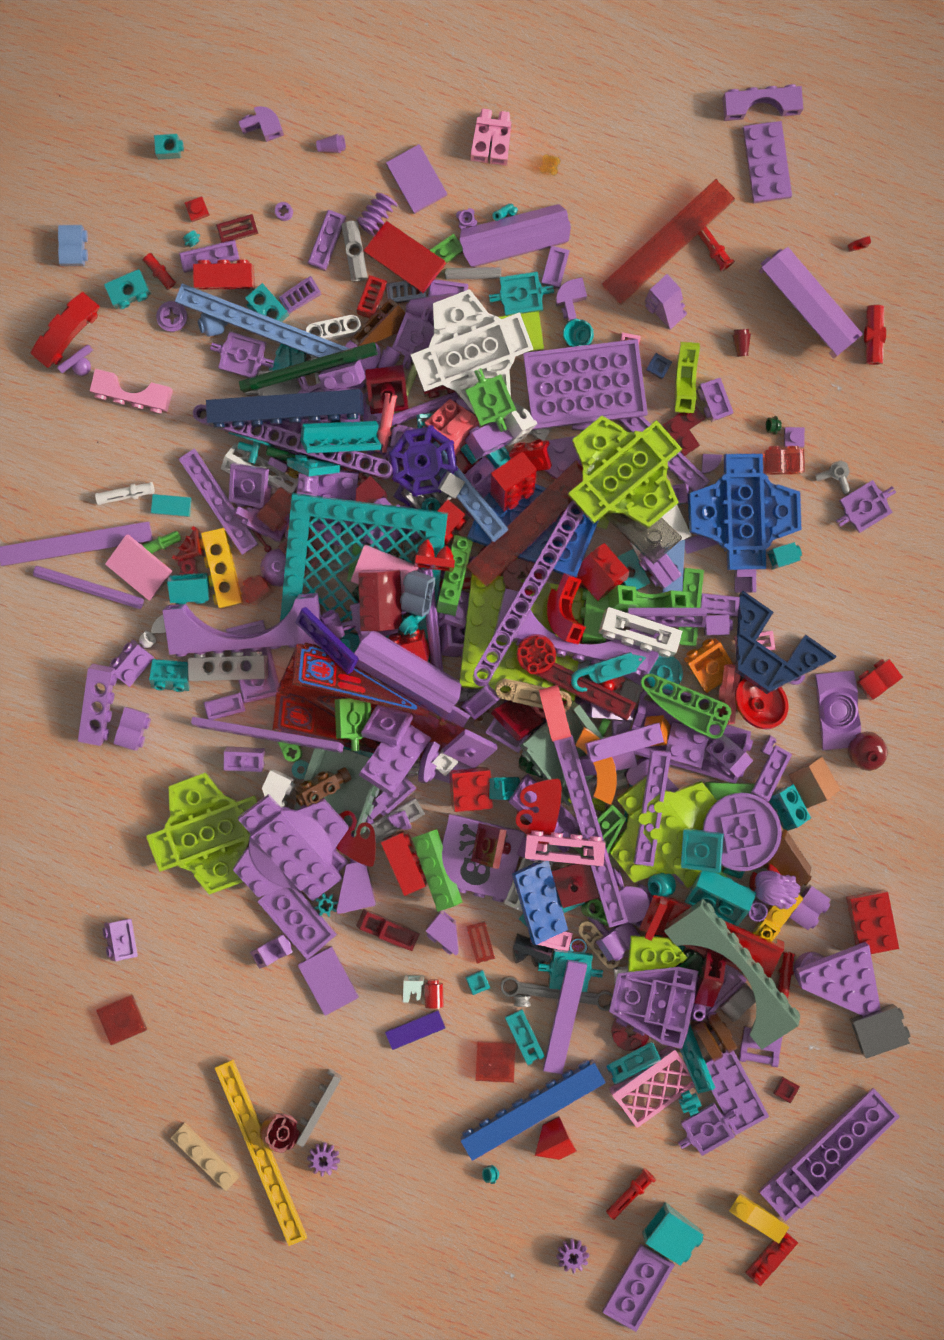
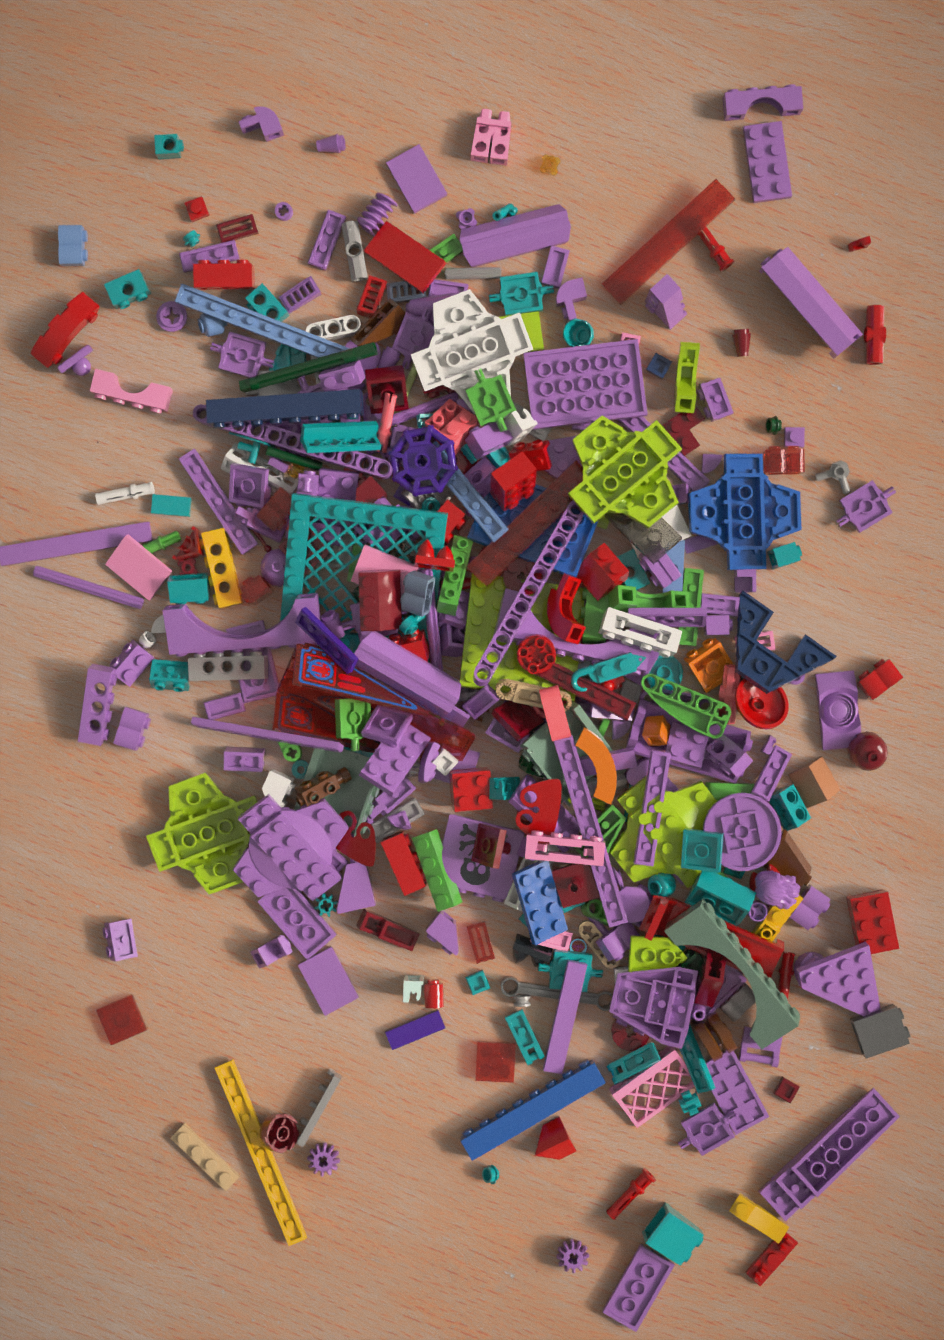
(159, 271): red pin -> none
(311, 466): teal wing -> none
(451, 485): light grey tile -> none
(470, 748): medium lavender plate -> none
(624, 742): medium lavender plate -> none

